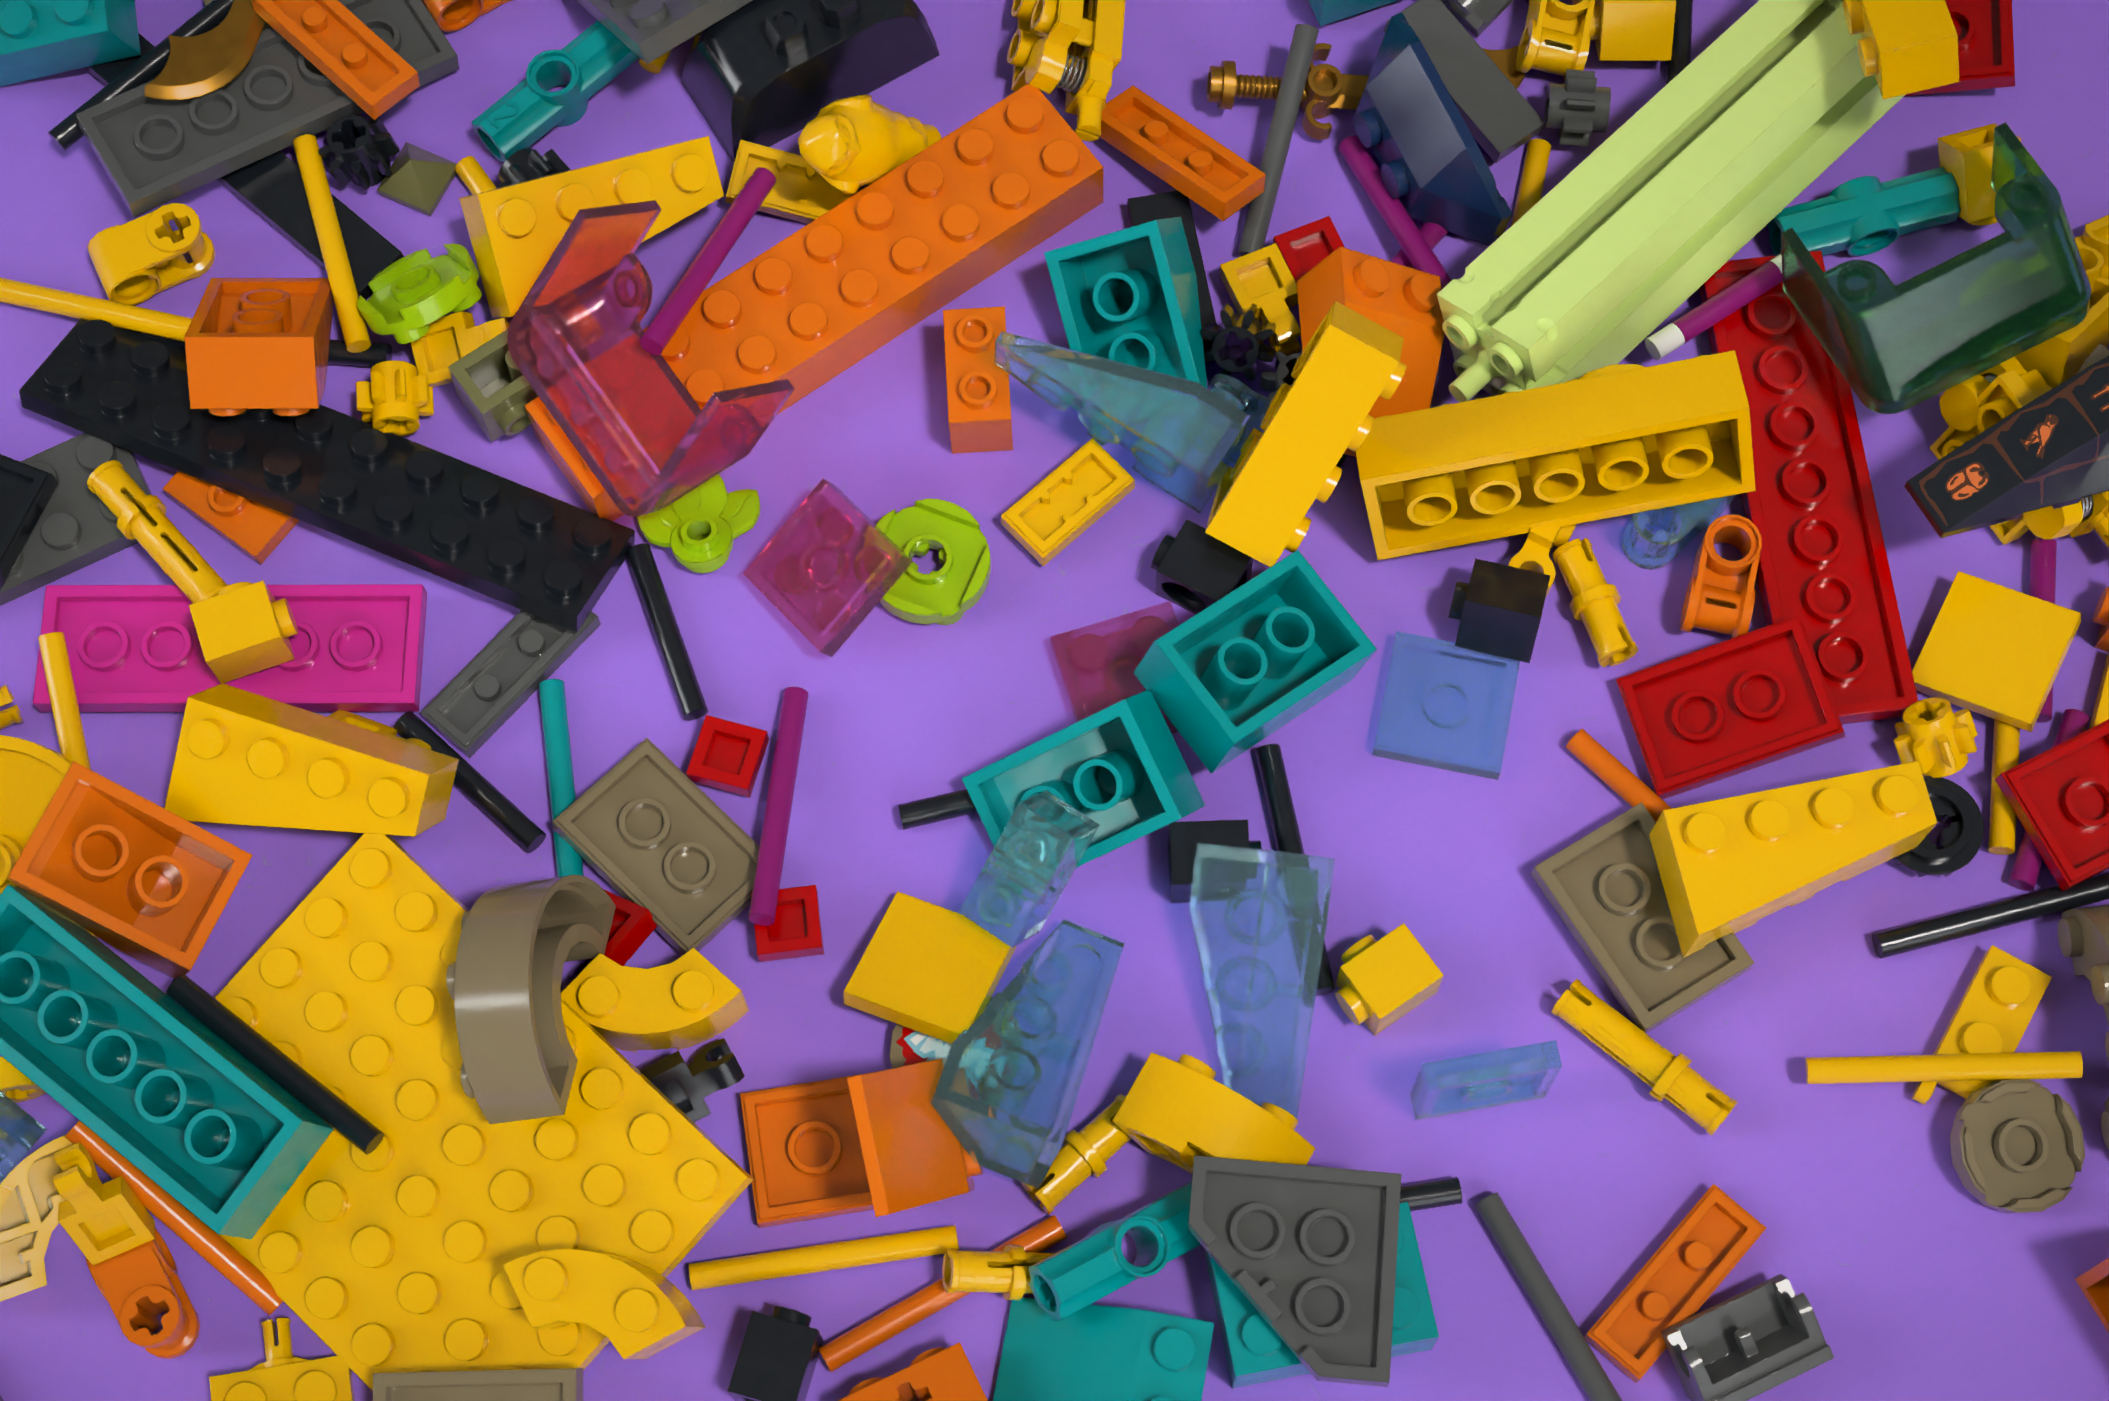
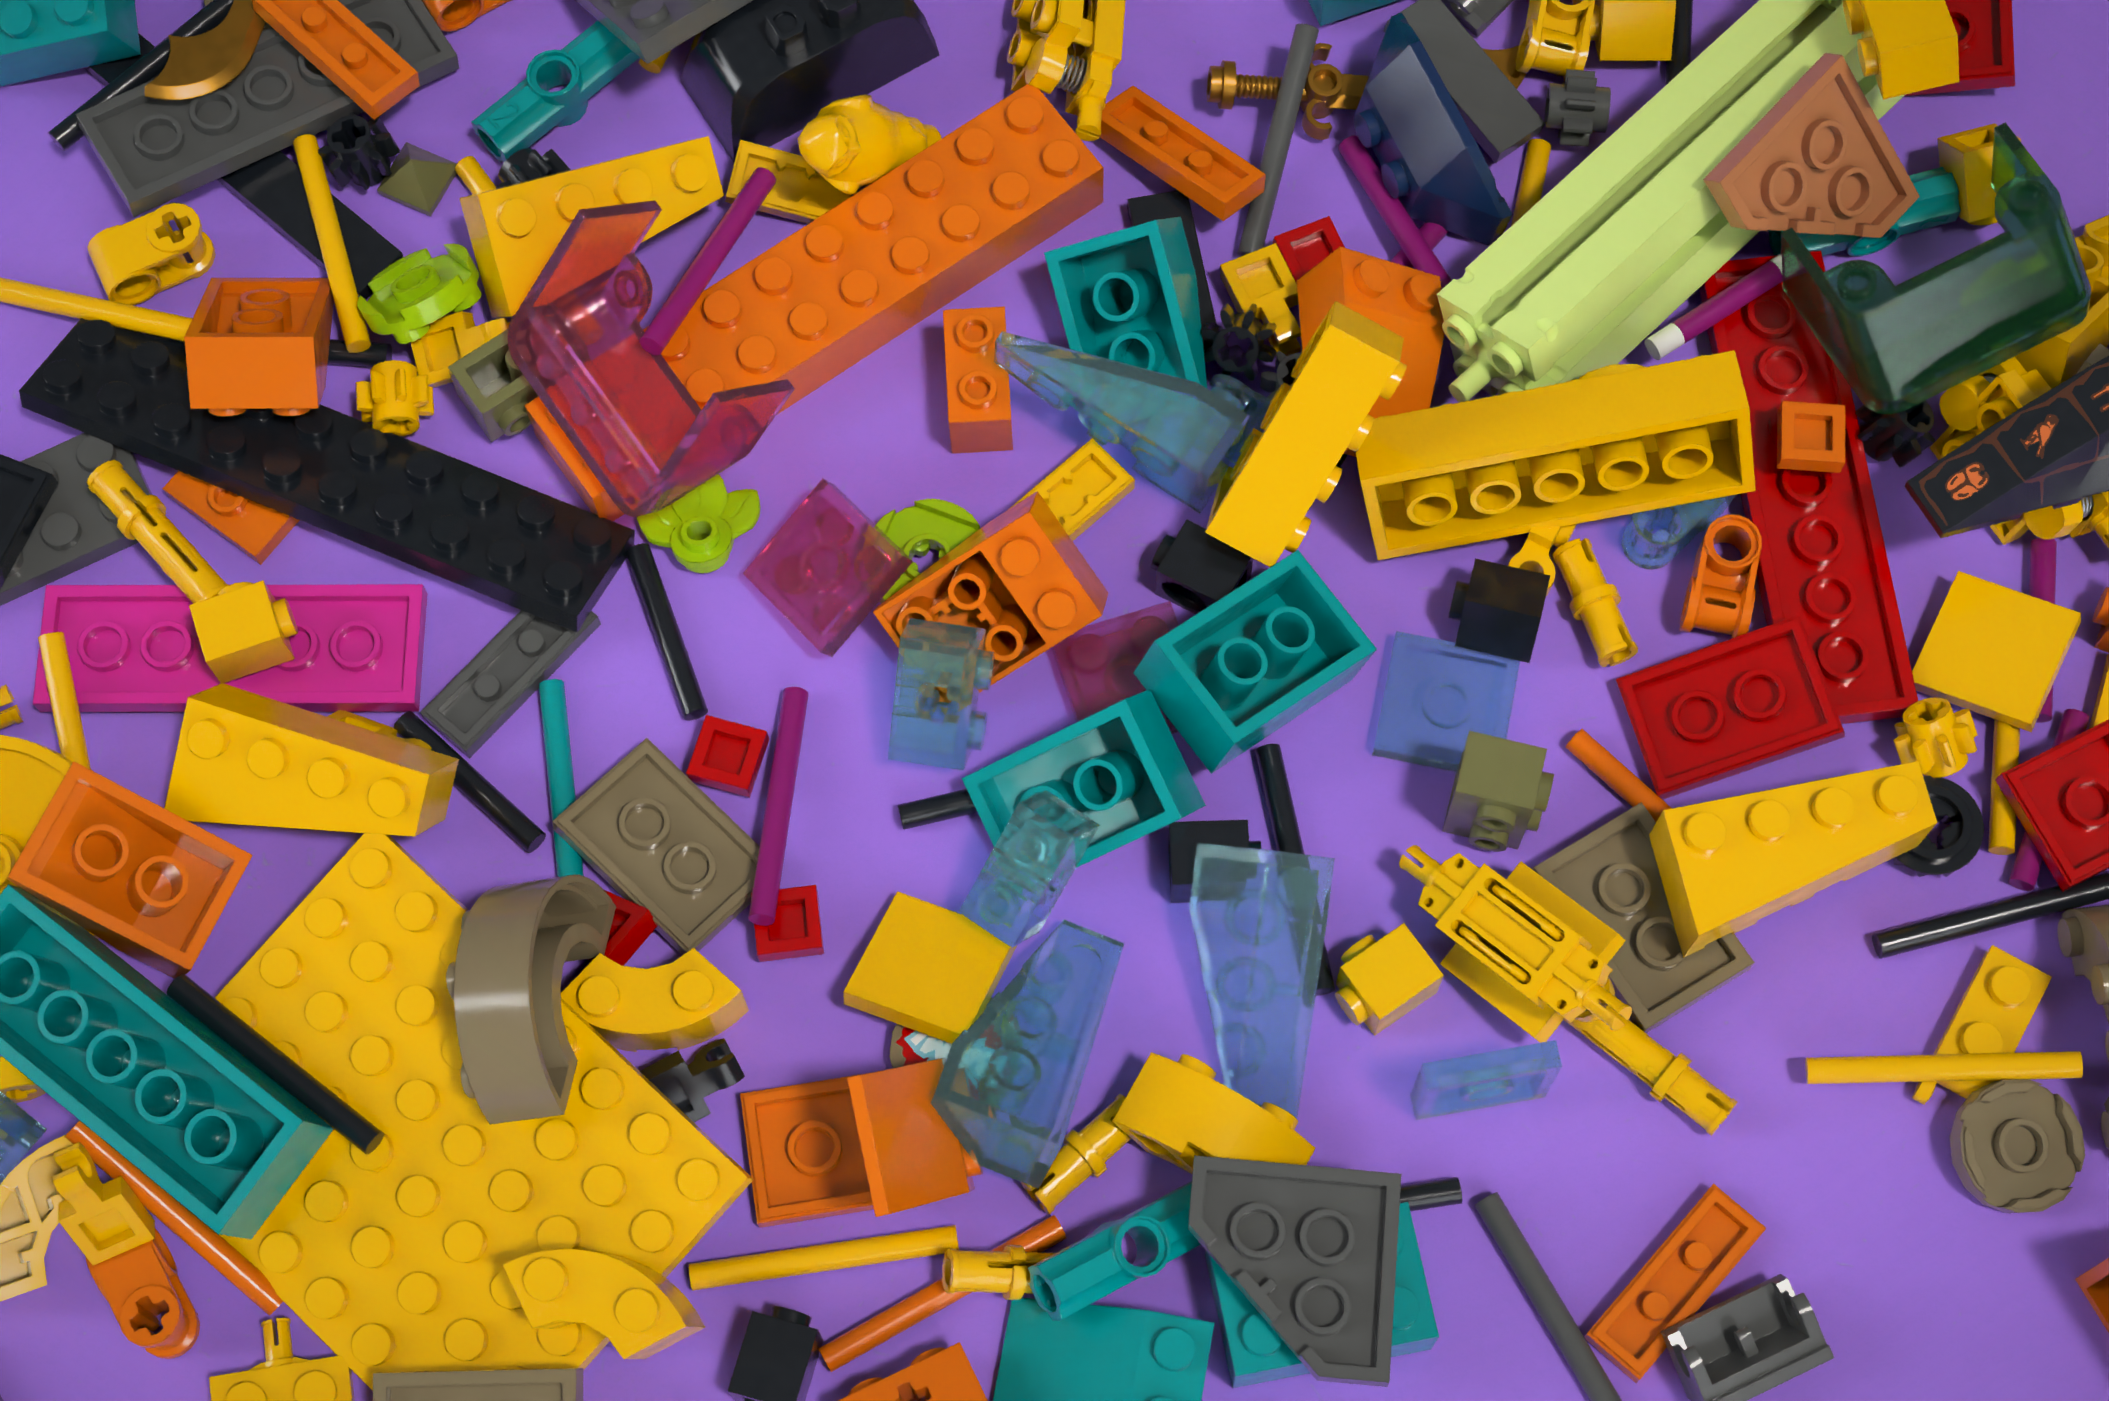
(921, 725): none -> clear light blue brick
(1011, 578): none -> orange slope
(1497, 792): none -> olive brick
(1521, 943): none -> yellow piece
(1811, 436): none -> orange plate
(1815, 163): none -> nougat plate
(1897, 434): none -> black gear

